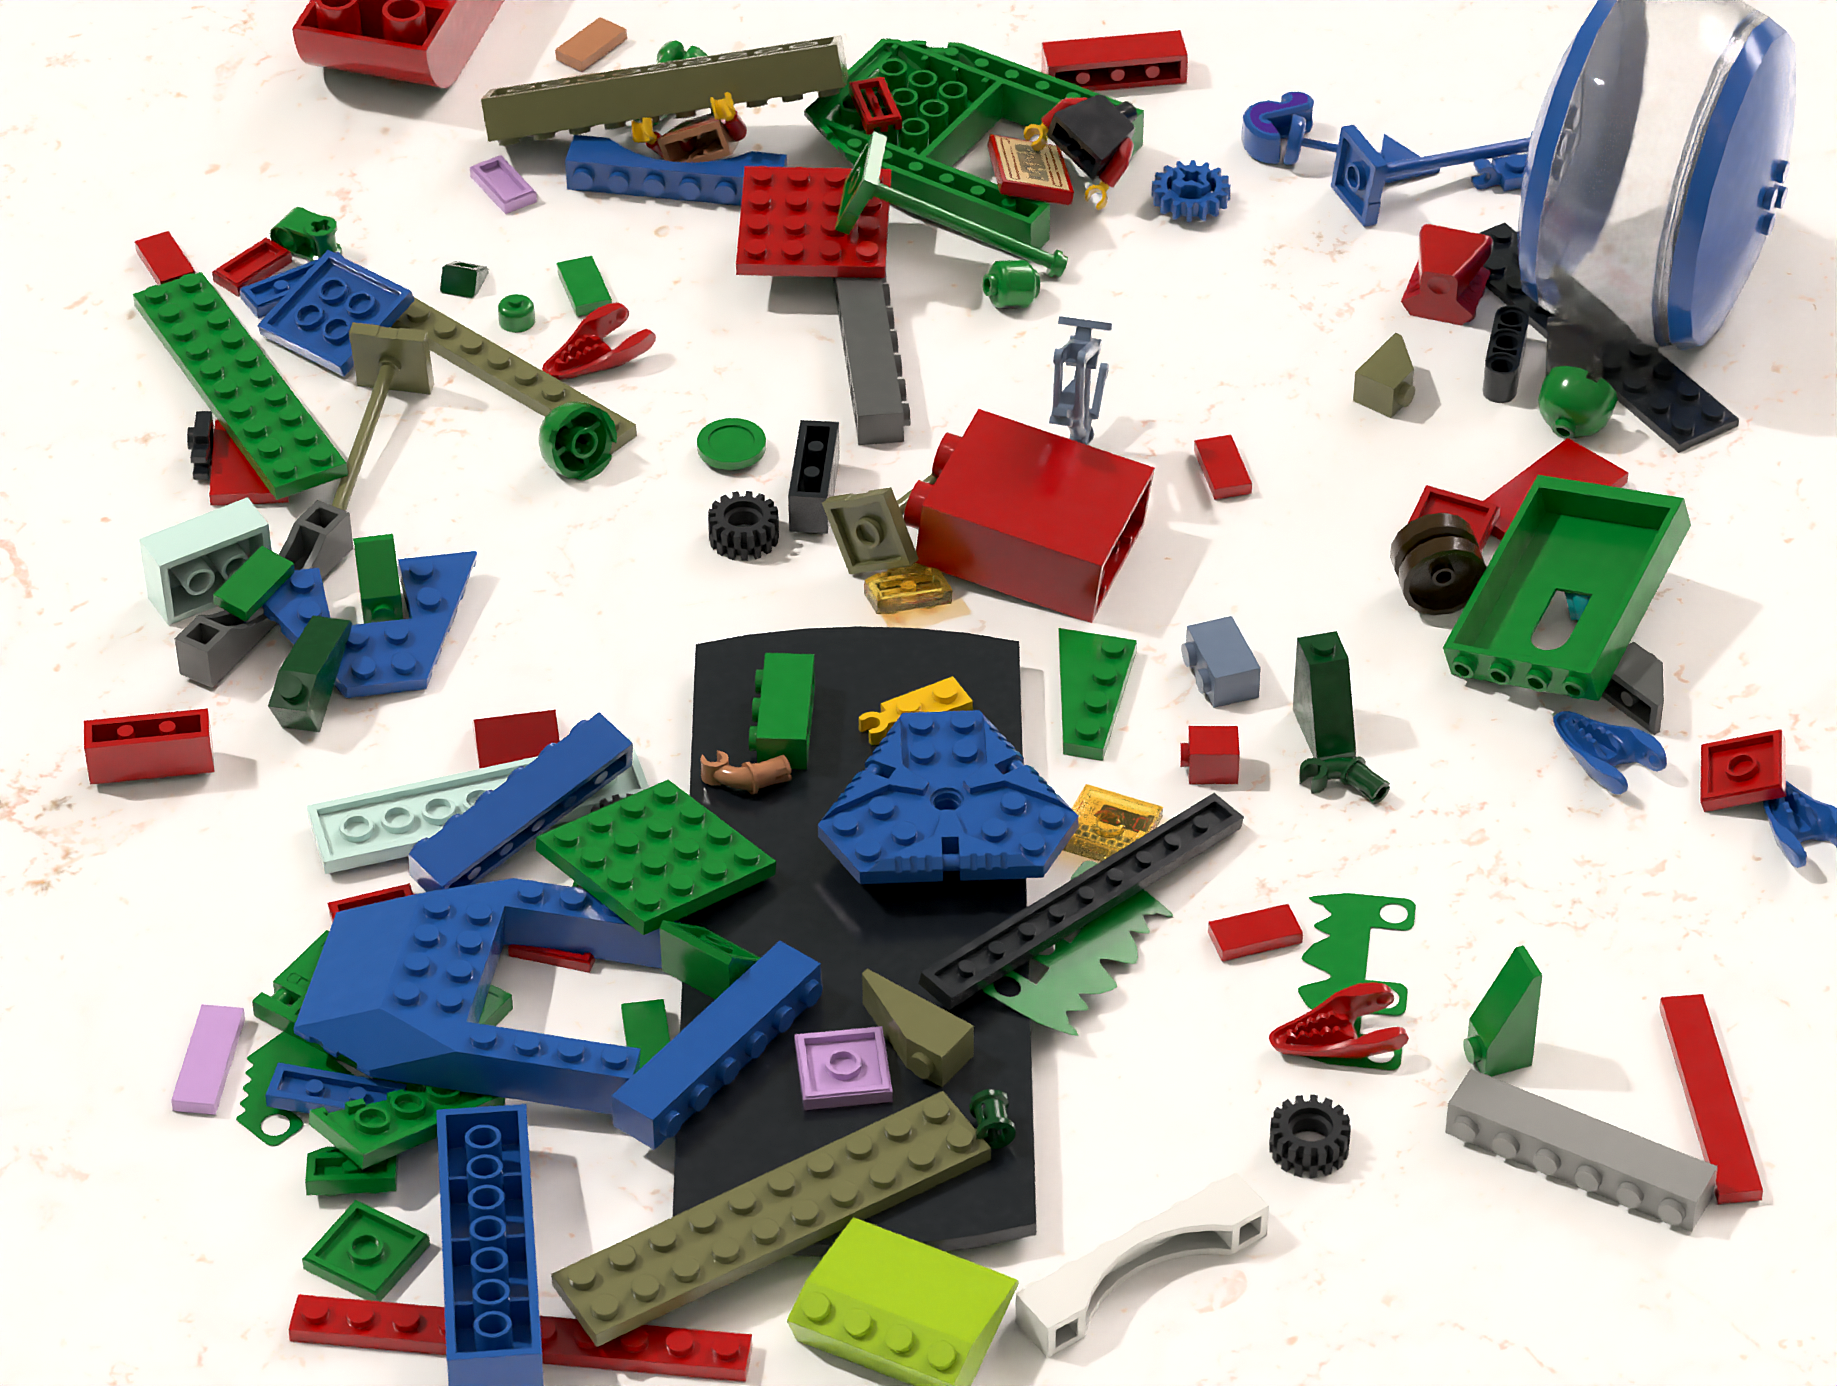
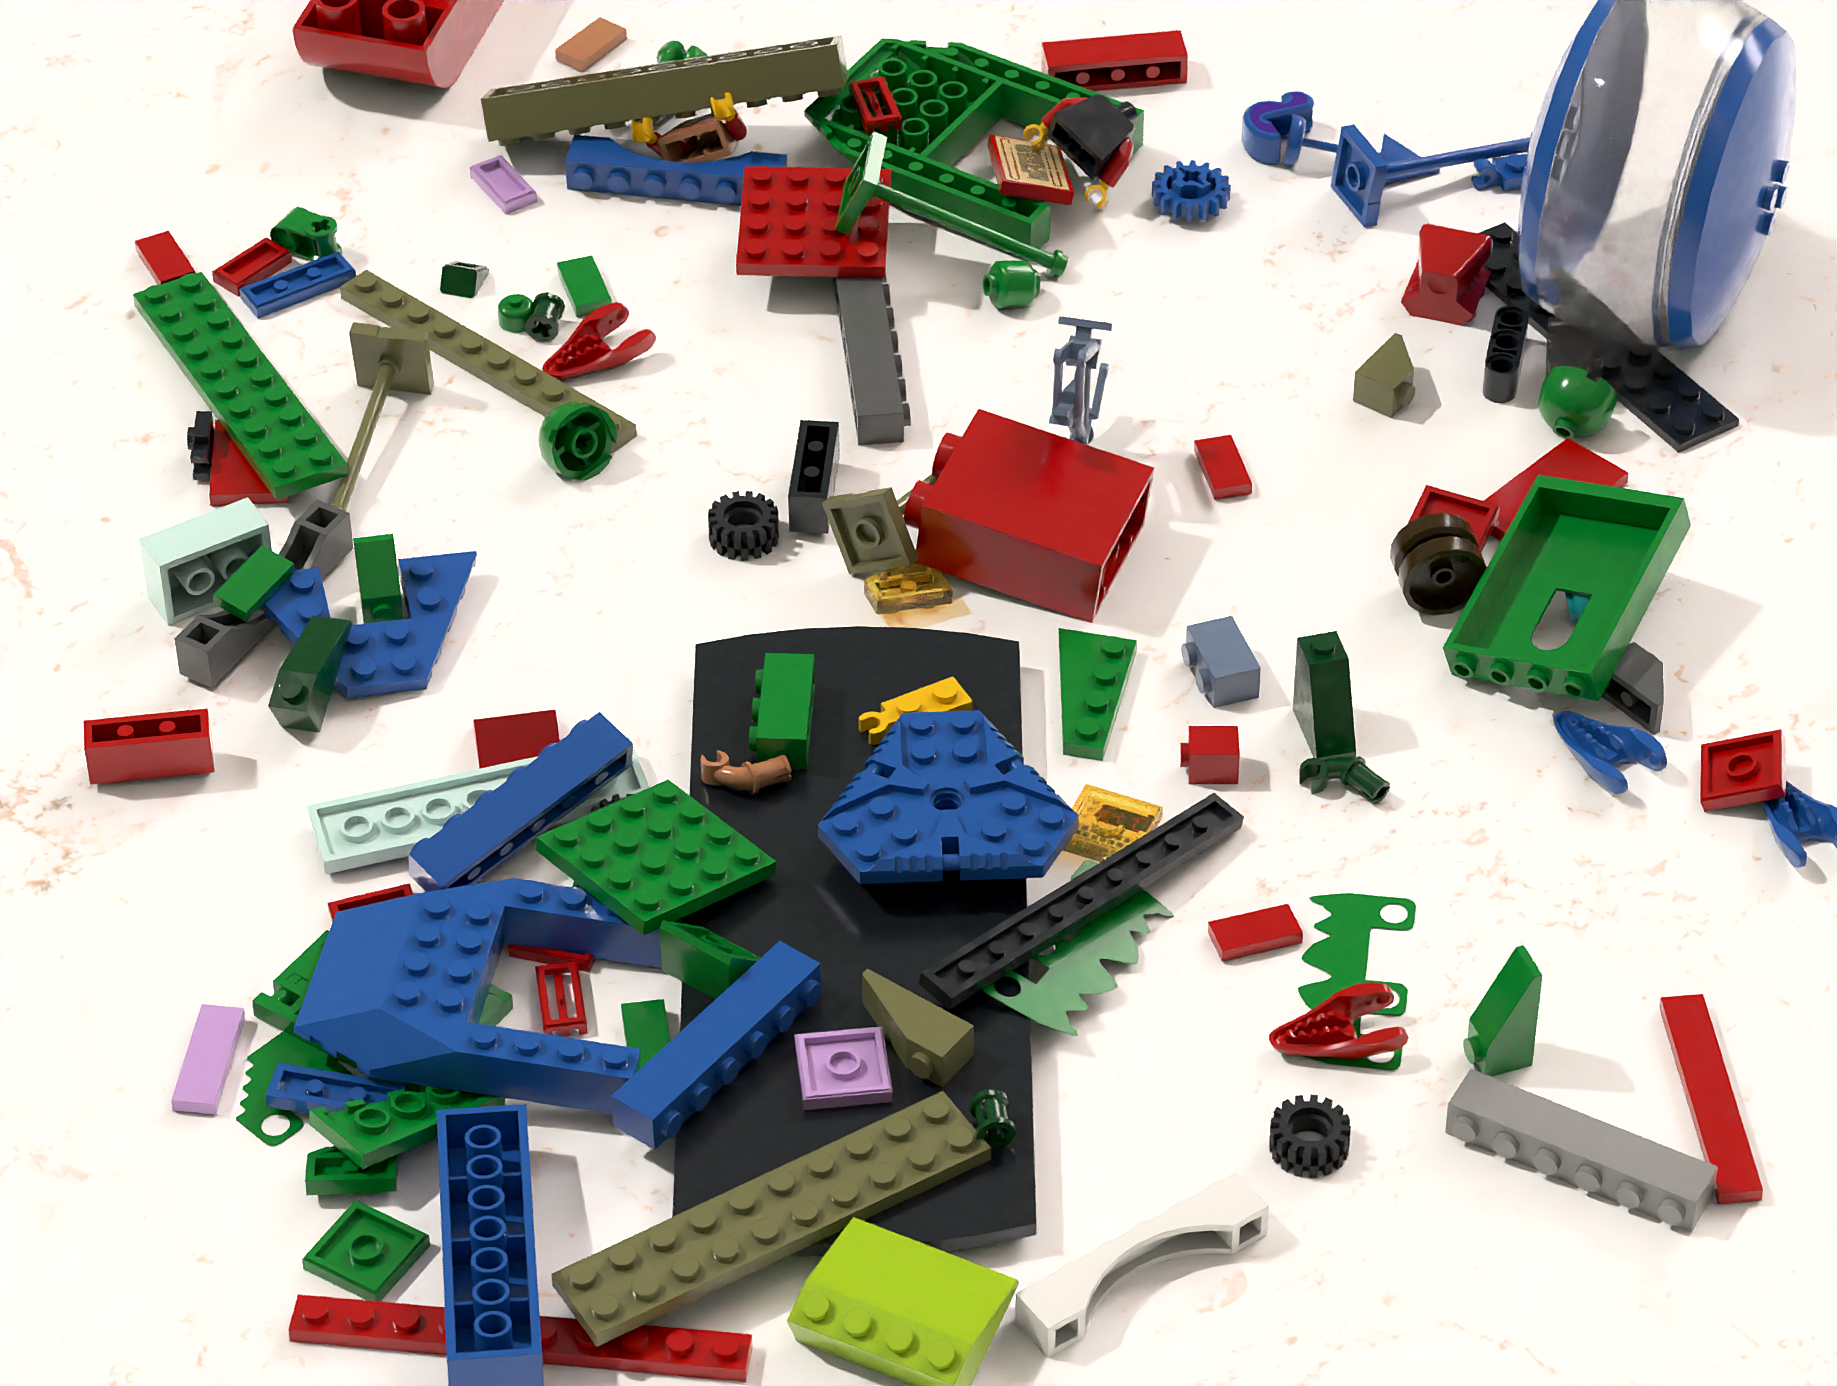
(324, 304): blue plate -> none
(544, 321): none -> dark green bush
(564, 1023): none -> red tile
(731, 443): green piece -> none

